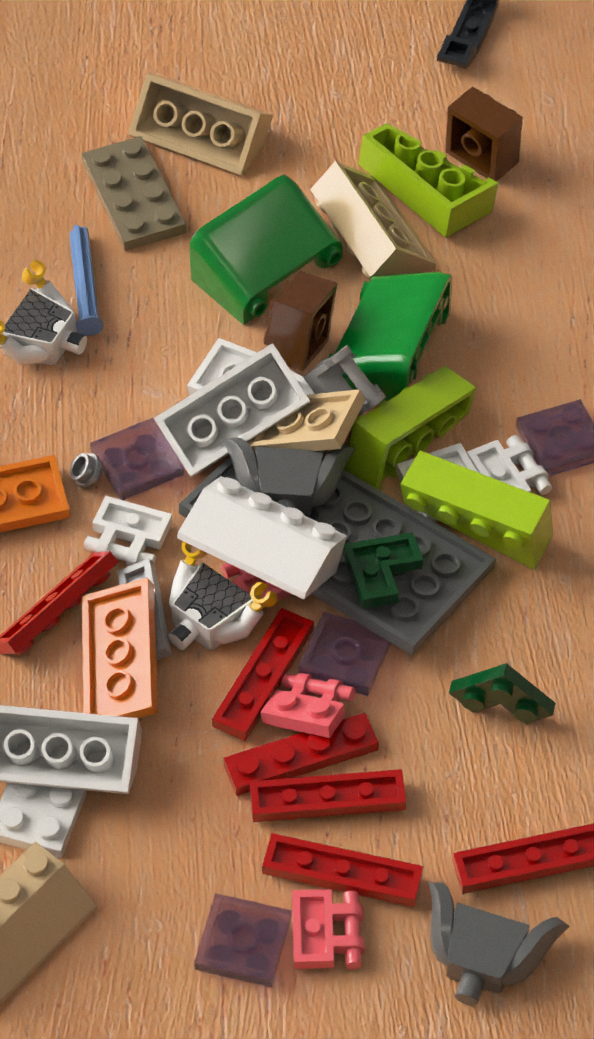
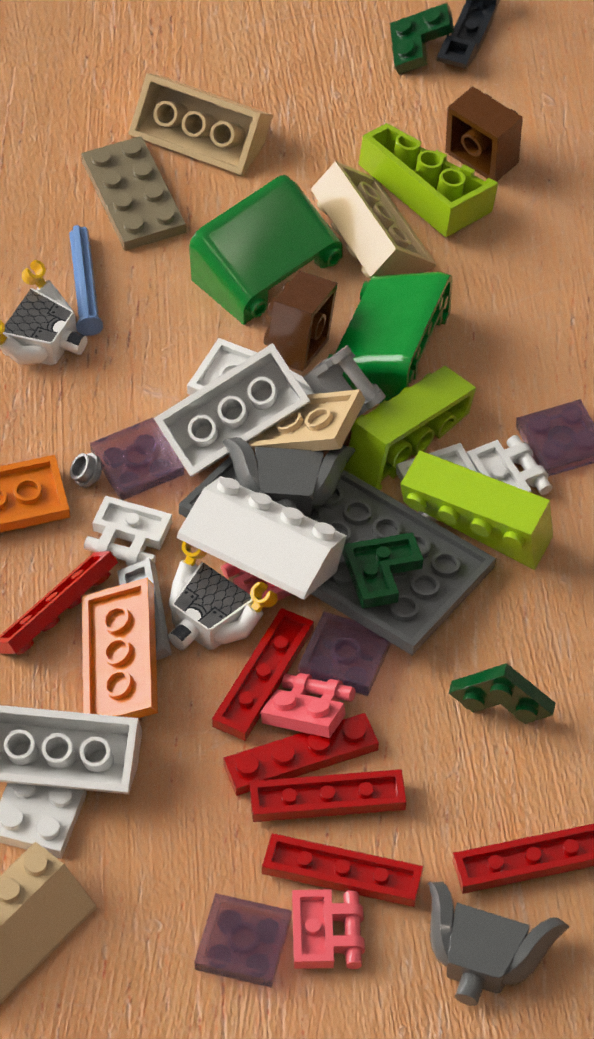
(414, 31): none -> dark green plate

